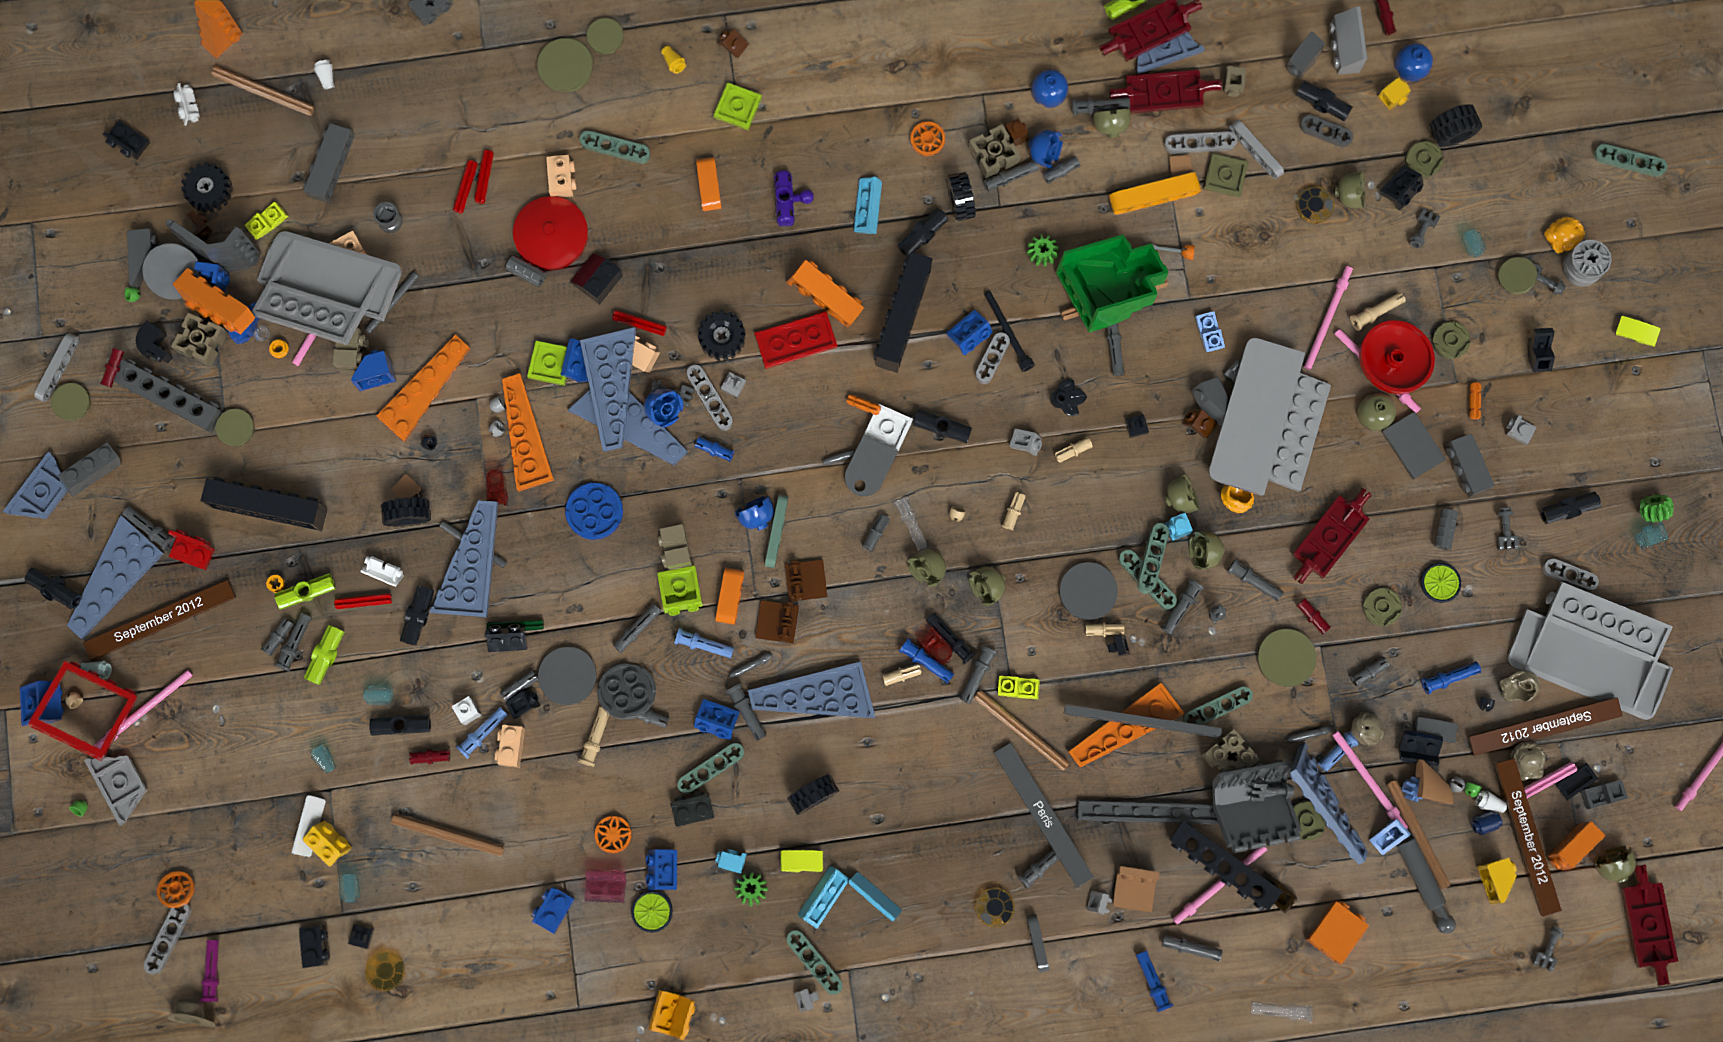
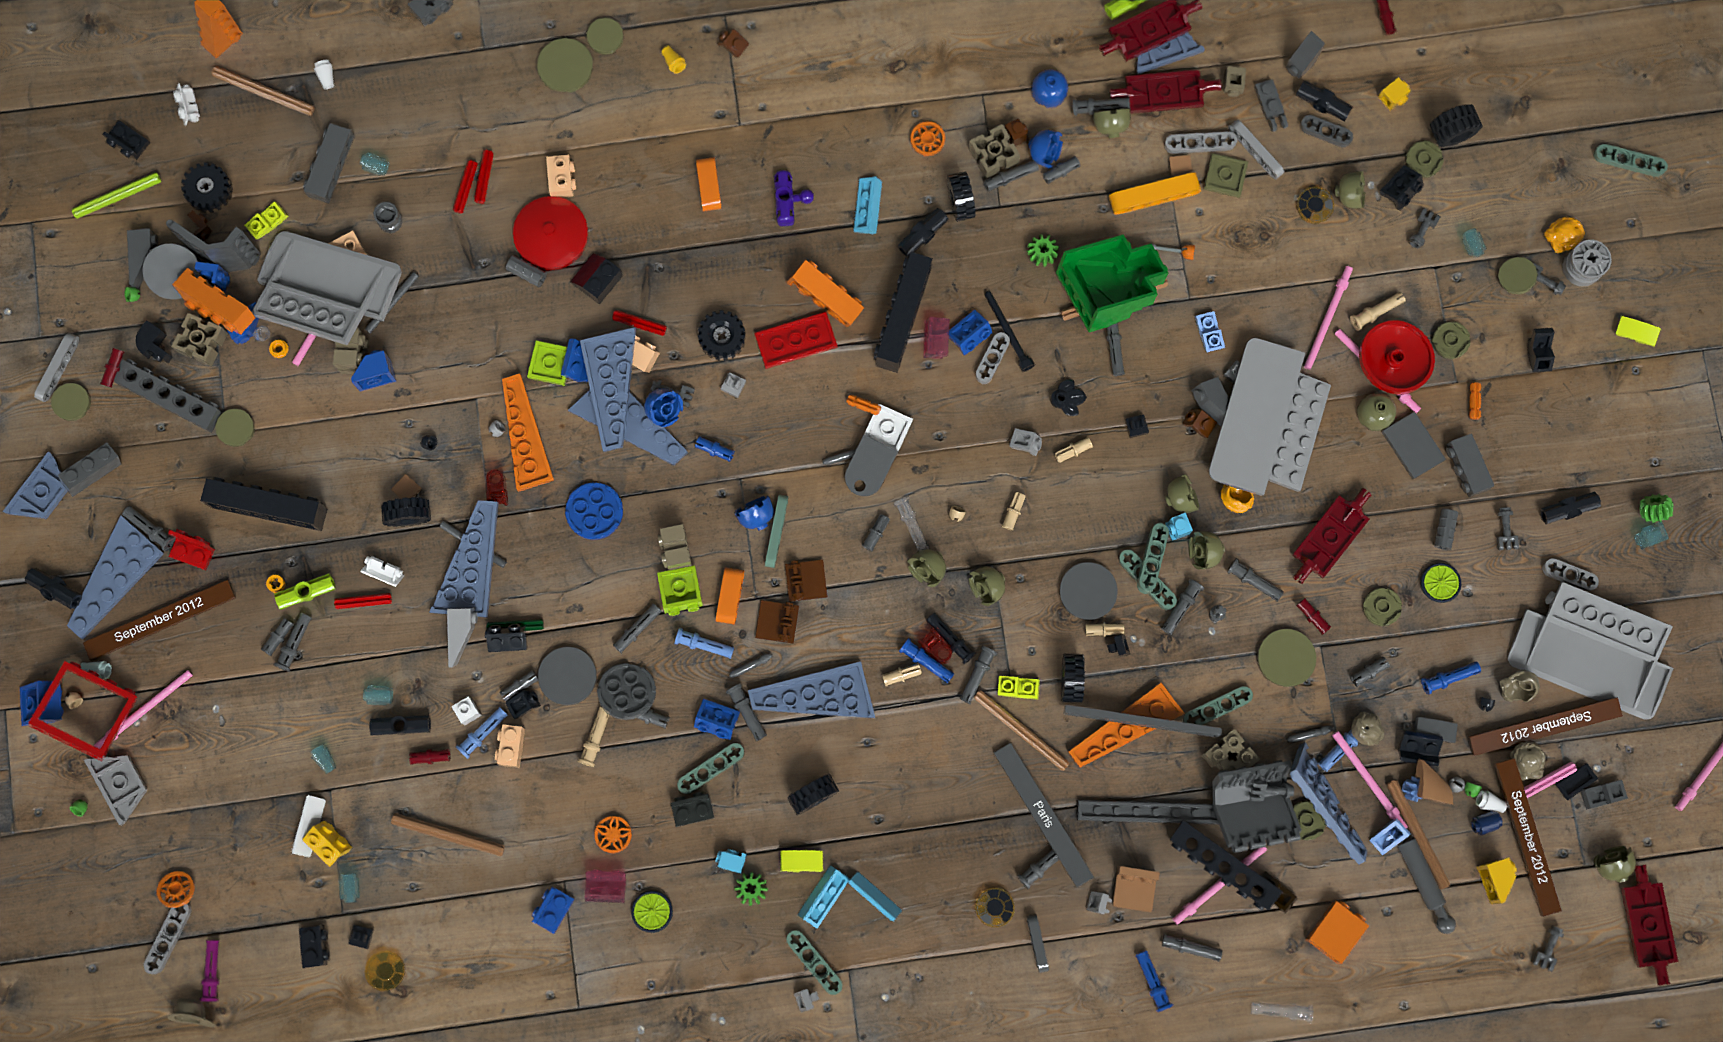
(116, 195): none -> lime axle
(324, 655): lime piece -> none
(374, 164): none -> clear light blue brick
(413, 401): orange wing -> none
(416, 615): black piece -> none
(460, 627): none -> light grey slope
(497, 404): light grey hinge -> none
(616, 143): sand green beam -> none
(661, 870): blue bracket -> none
(672, 1014): light orange bracket -> none
(708, 398): light grey beam -> none
(737, 106): lime plate -> none
(930, 421): black piece -> none
(936, 338): none -> clear pink hinge
(1072, 678): none -> black bush
(1271, 104): none -> dark grey hinge
(1348, 41): light grey slope -> none
(1414, 61): blue cylinder -> none
(1520, 430): light grey bracket -> none
(1575, 846): orange brick -> none

